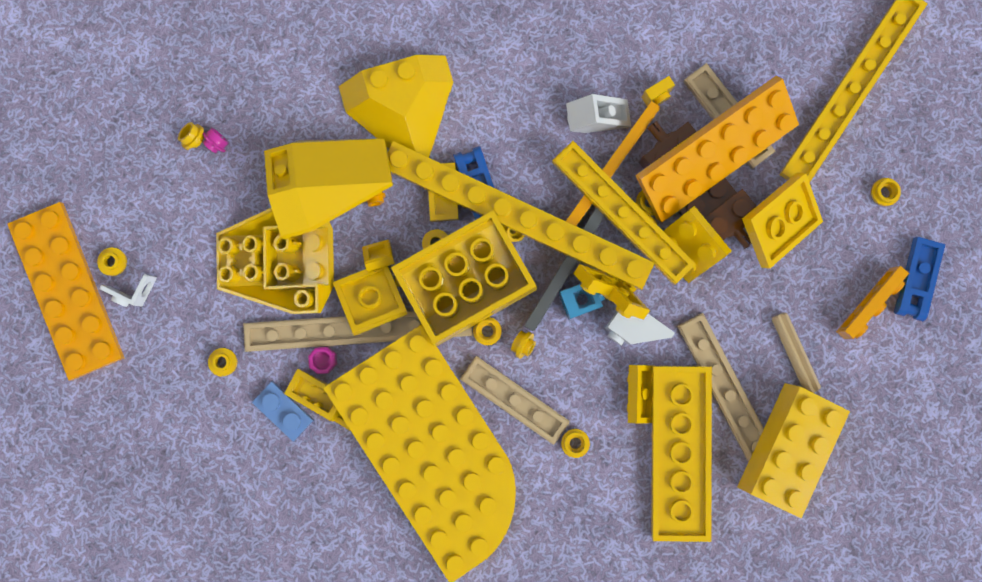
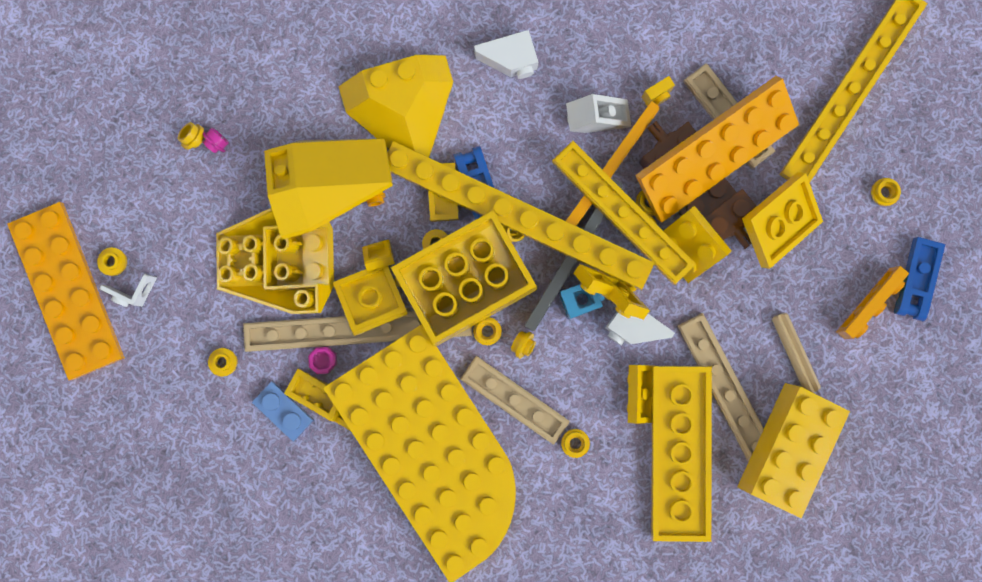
(509, 55): none -> white slope

